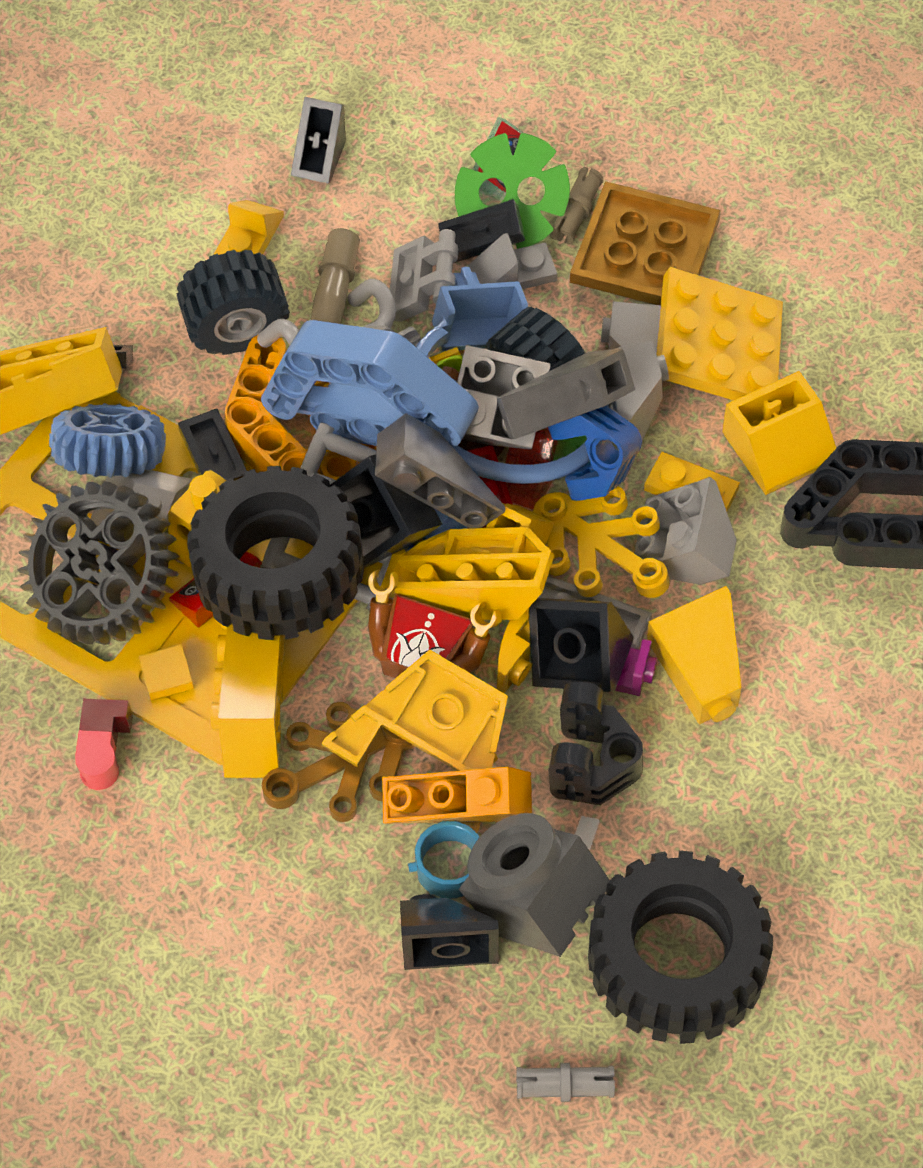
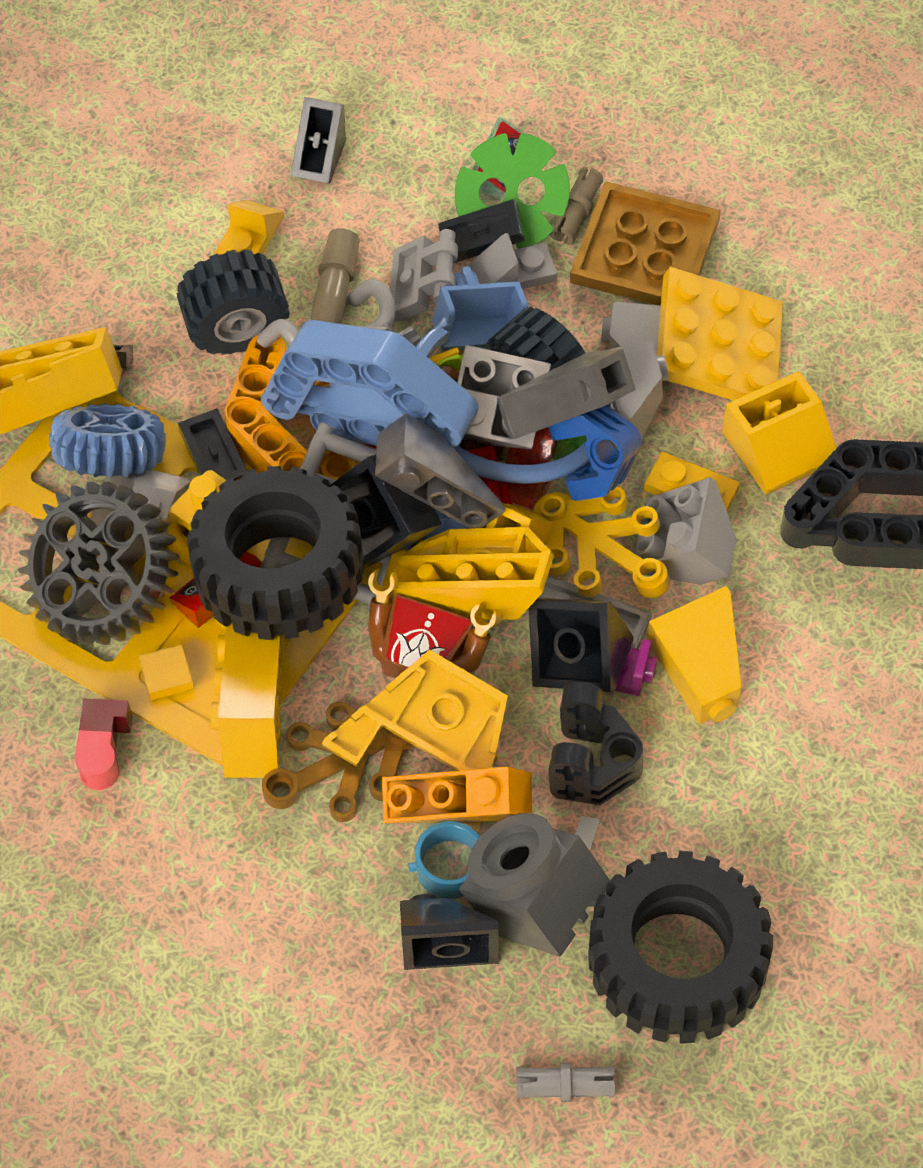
(514, 654): yellow slope -> none

